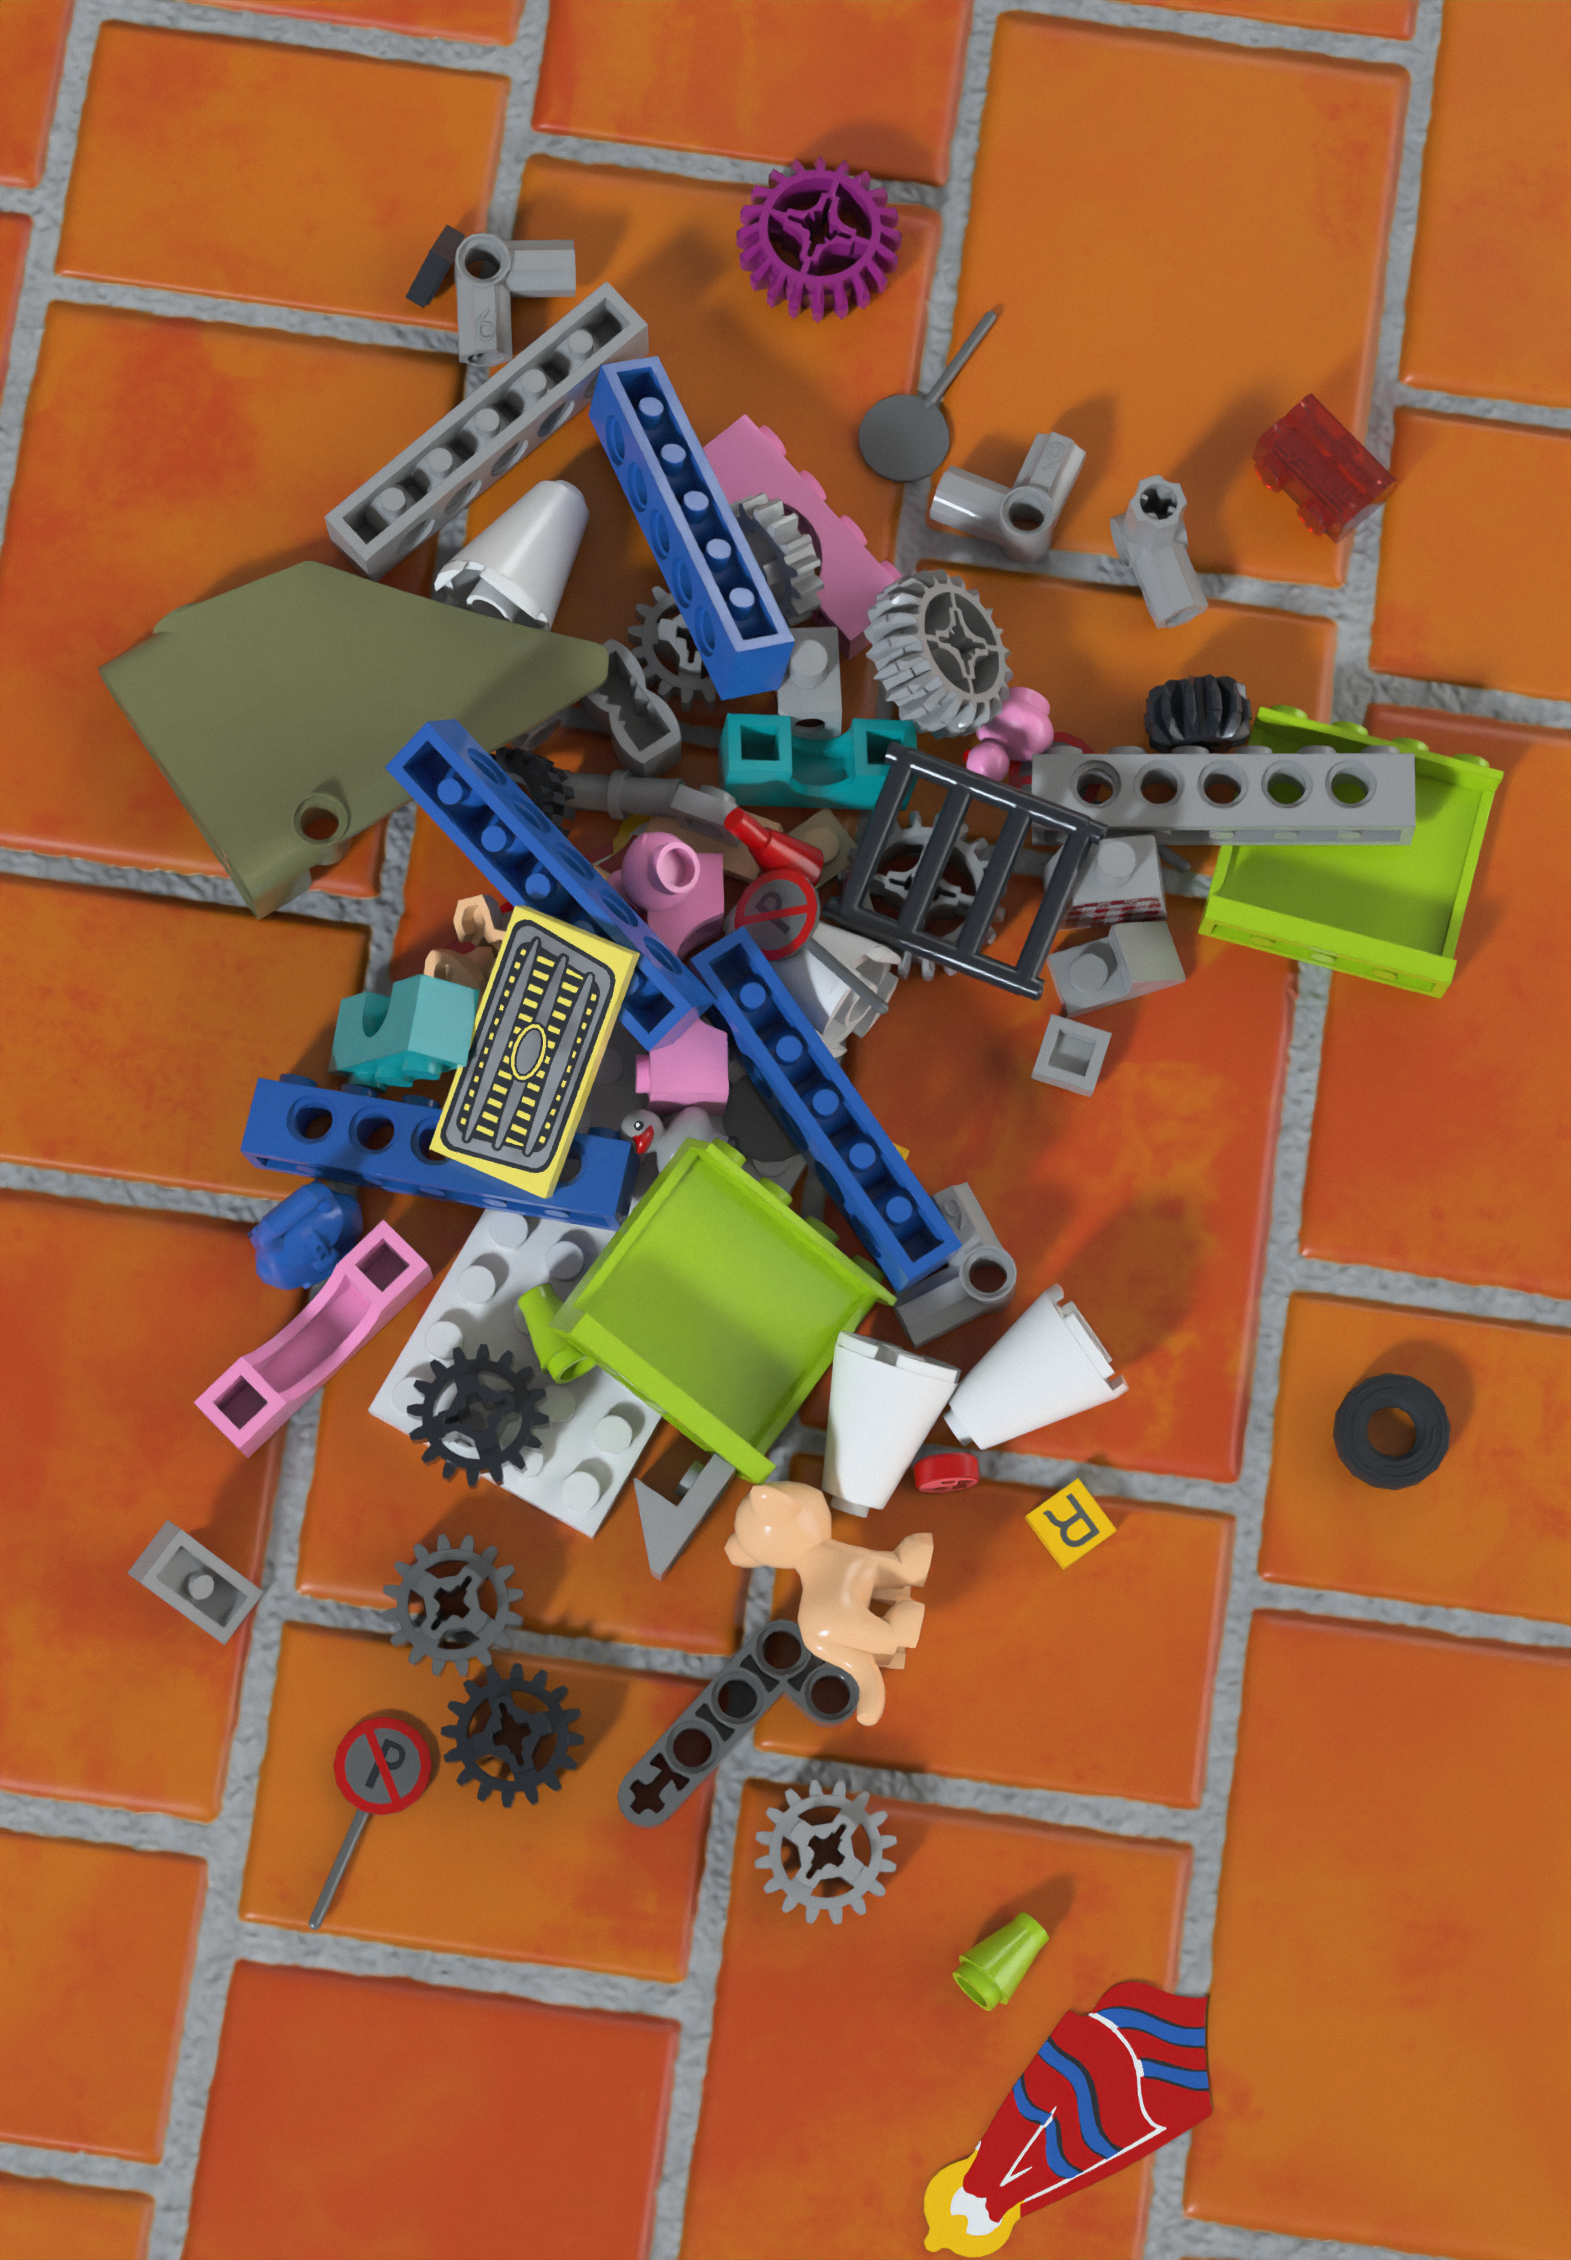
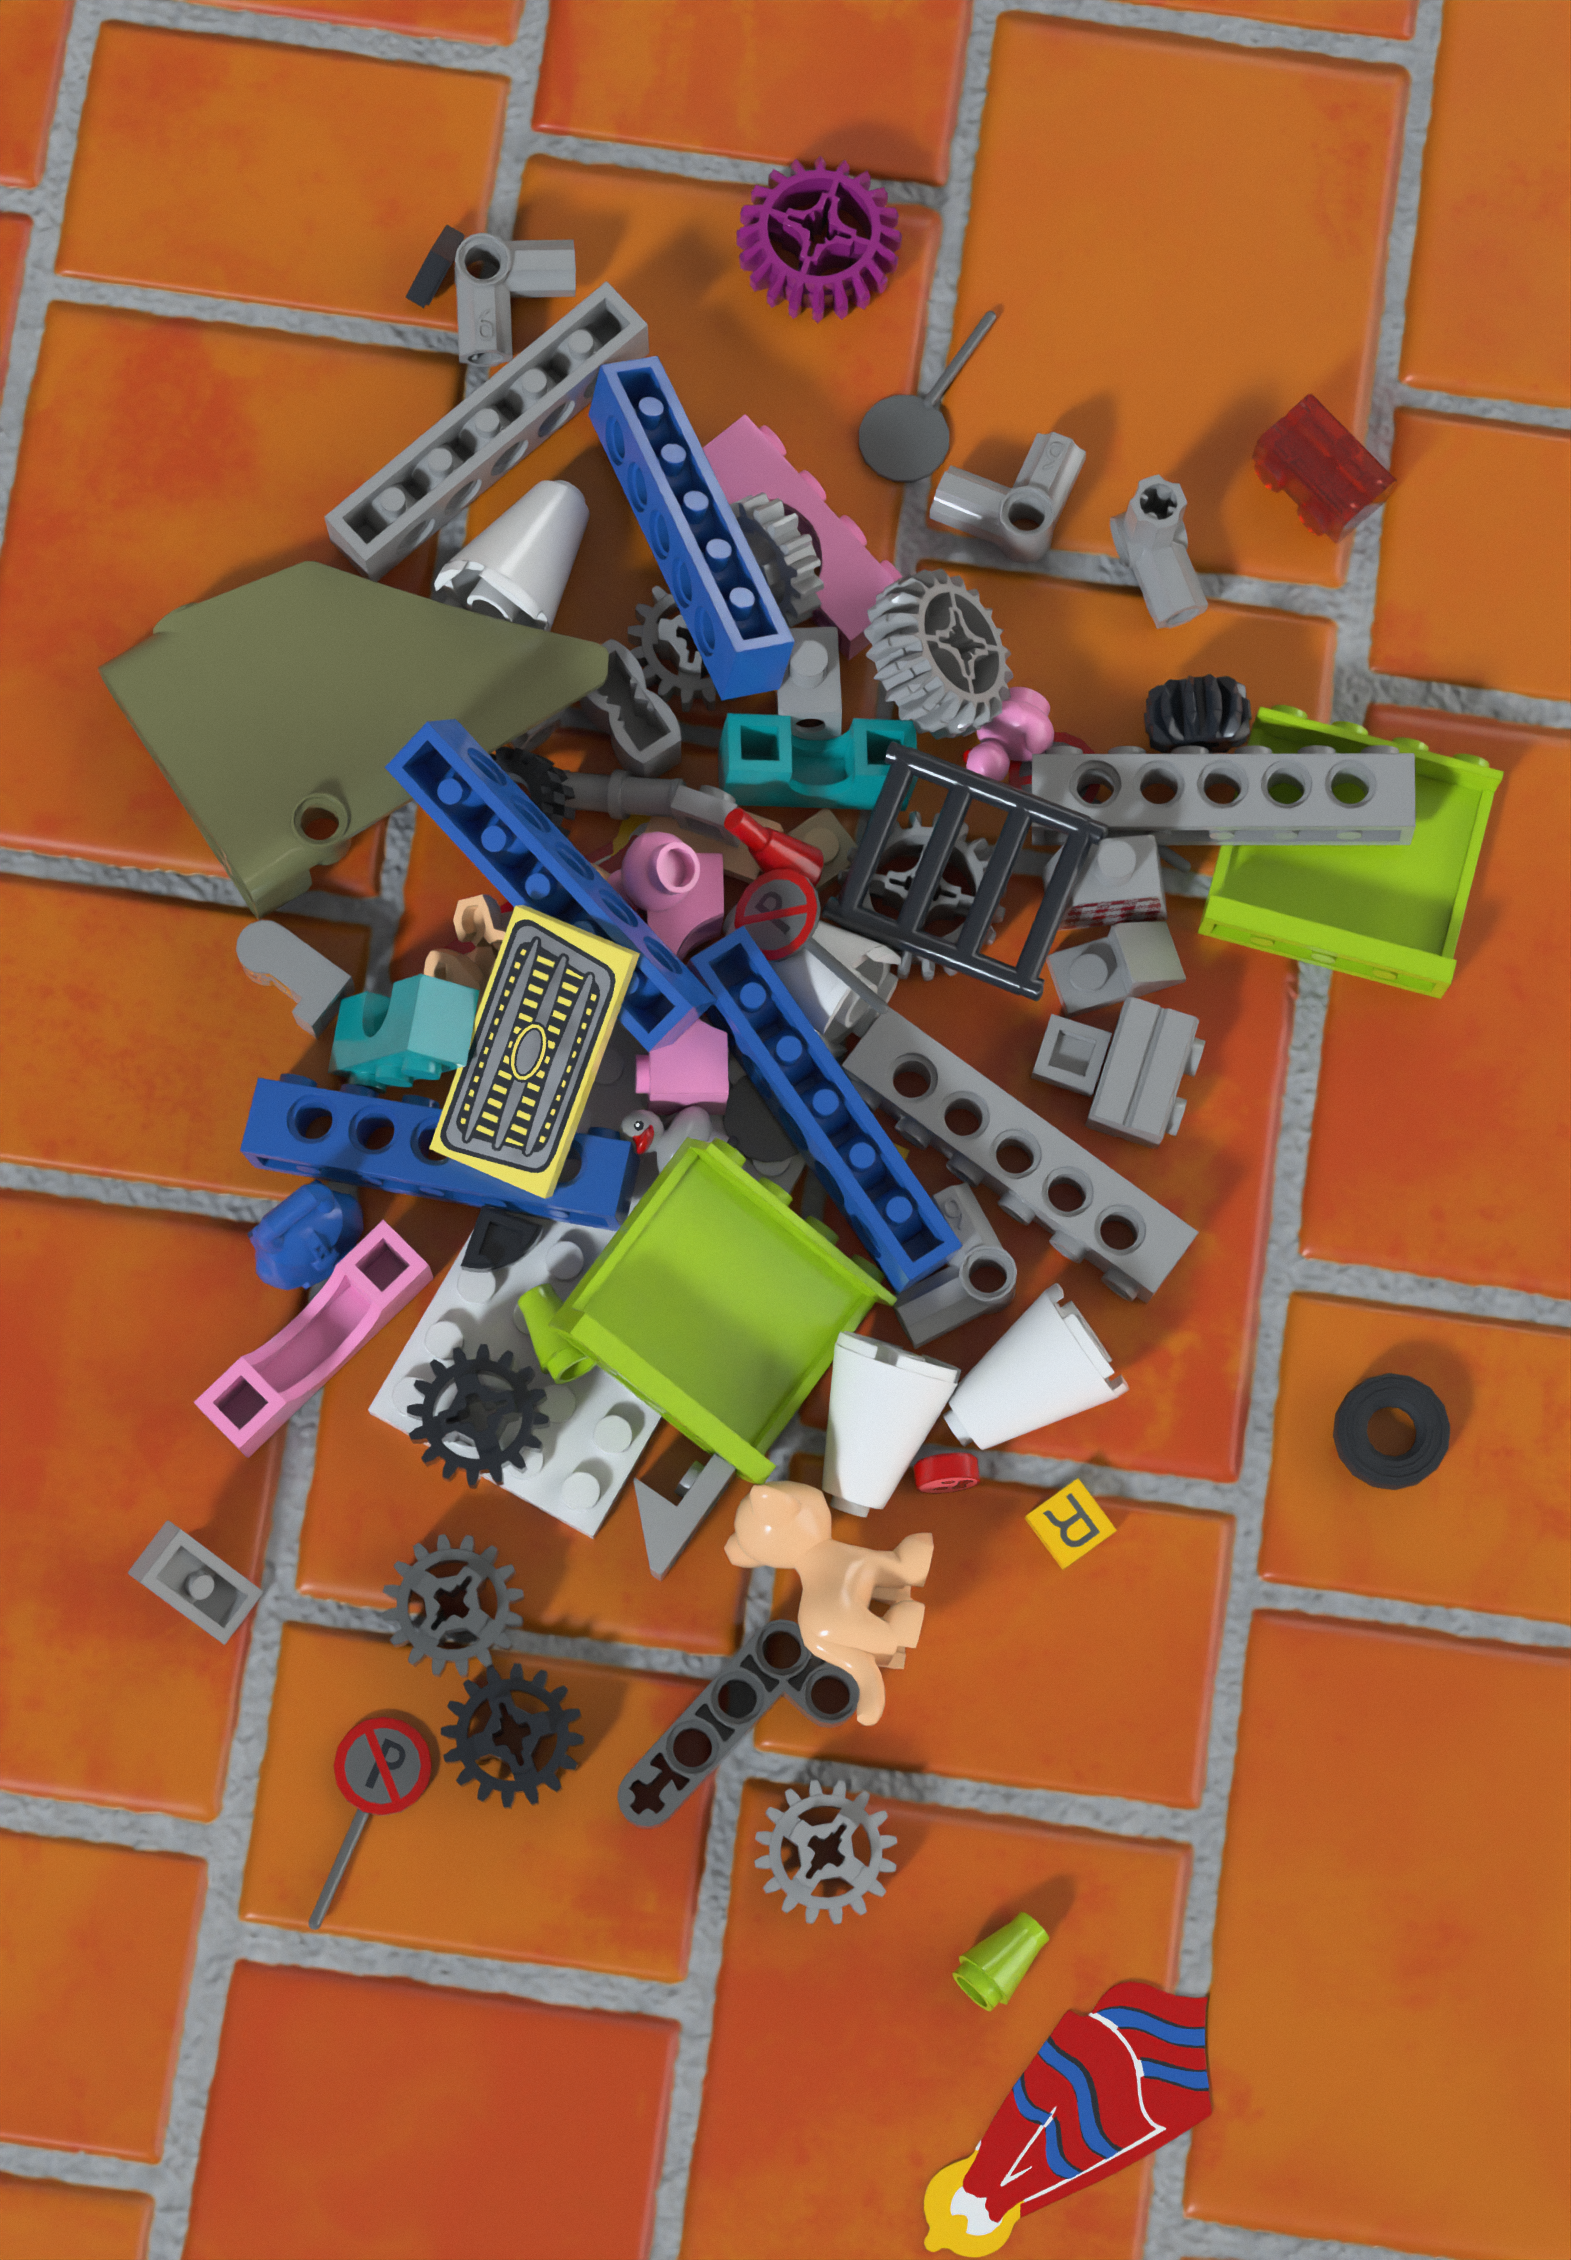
(282, 960): none -> light grey leg
(499, 1241): none -> black tile
(899, 1047): none -> light grey brick
(1144, 1073): none -> light grey brick

